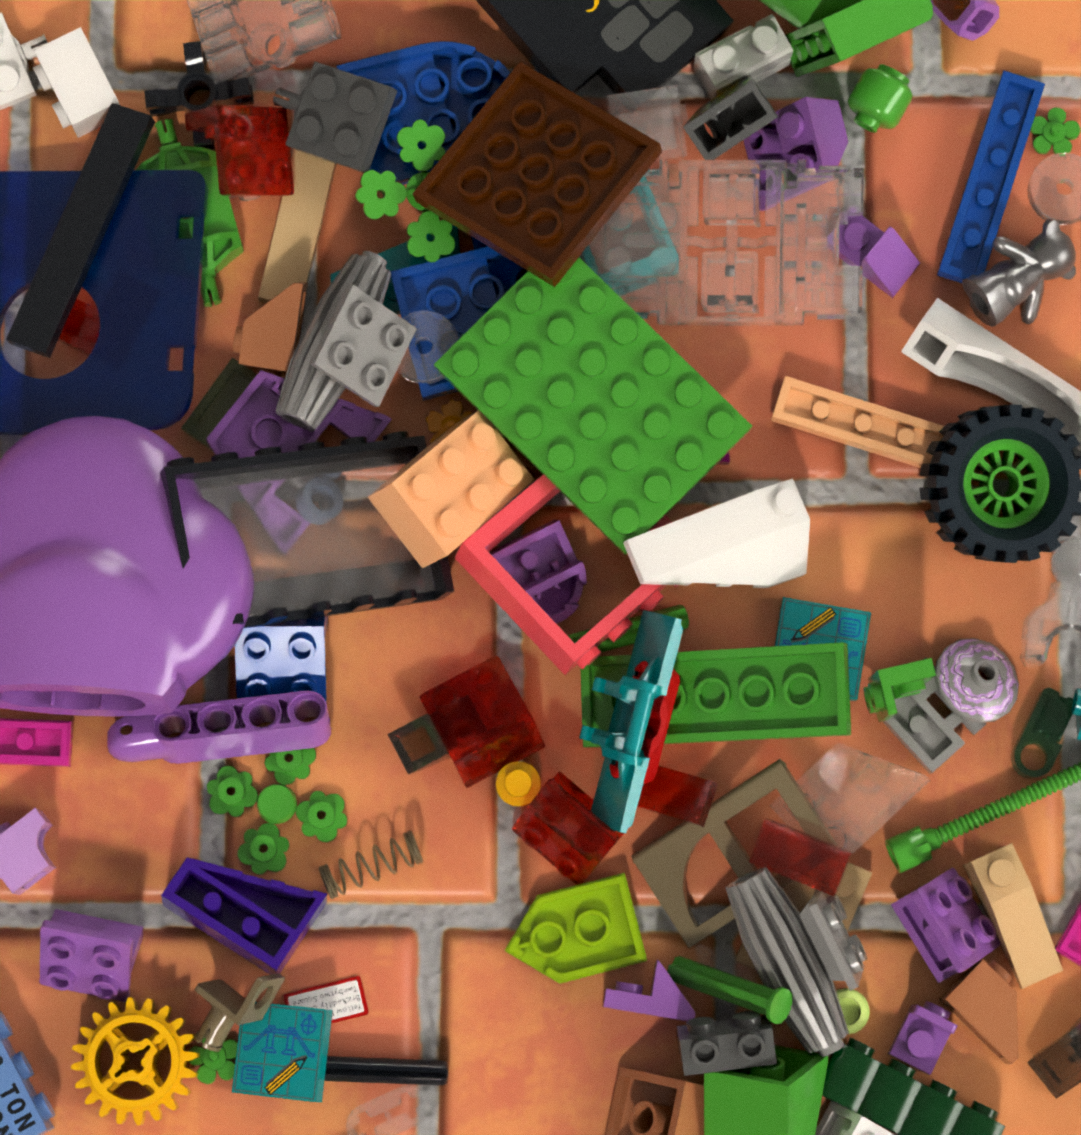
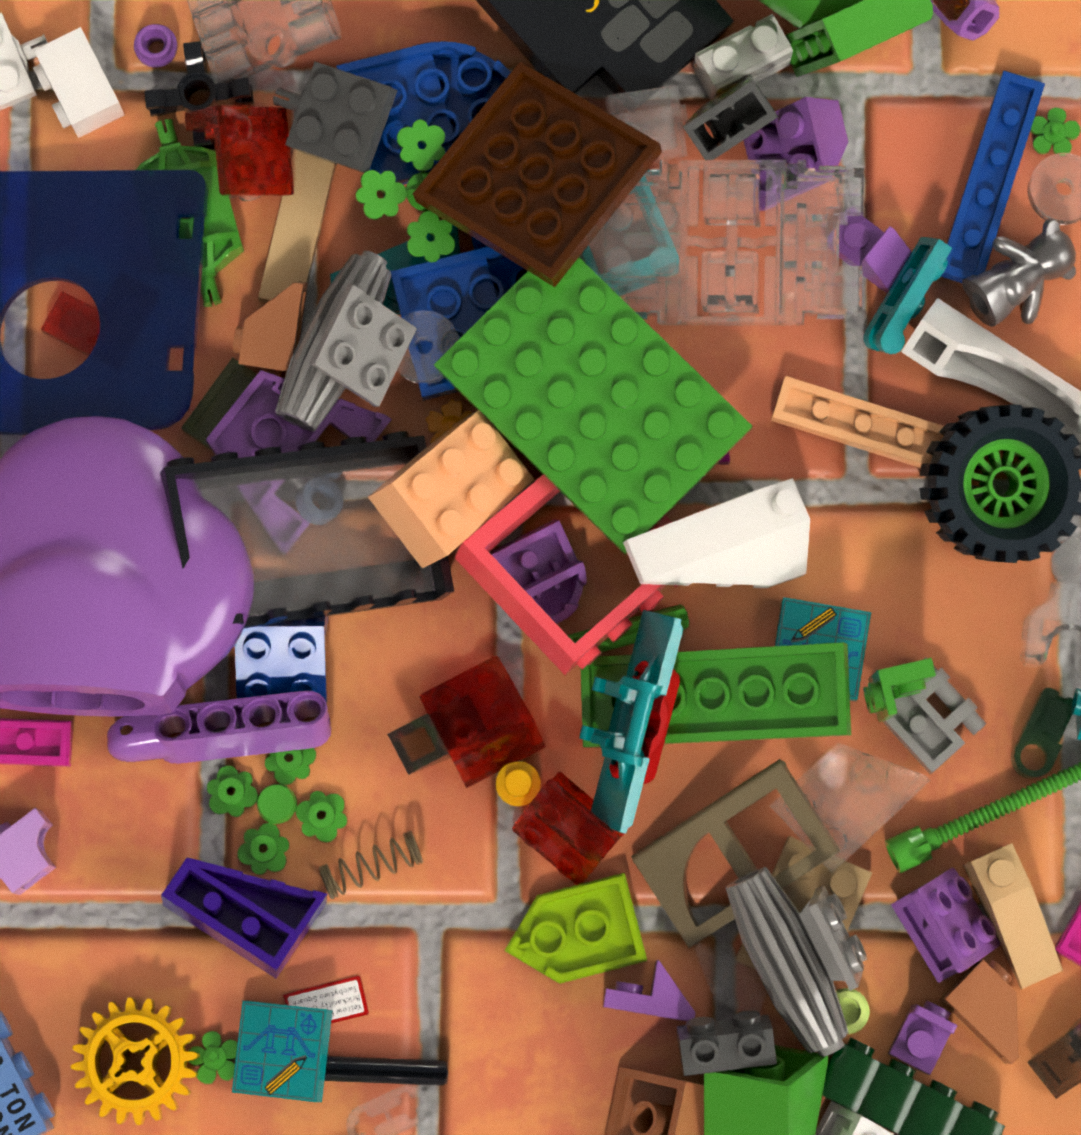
(80, 230): black tile -> none
(88, 954): medium lavender bracket -> none
(151, 34): none -> medium lavender plate
(232, 1008): dark tan bracket -> none
(678, 796): clear red tile -> none
(733, 989): bright green axle -> none
(800, 857): clear red tile -> none
(880, 98): bright green head -> none
(906, 295): none -> teal plate
(966, 690): dish -> none

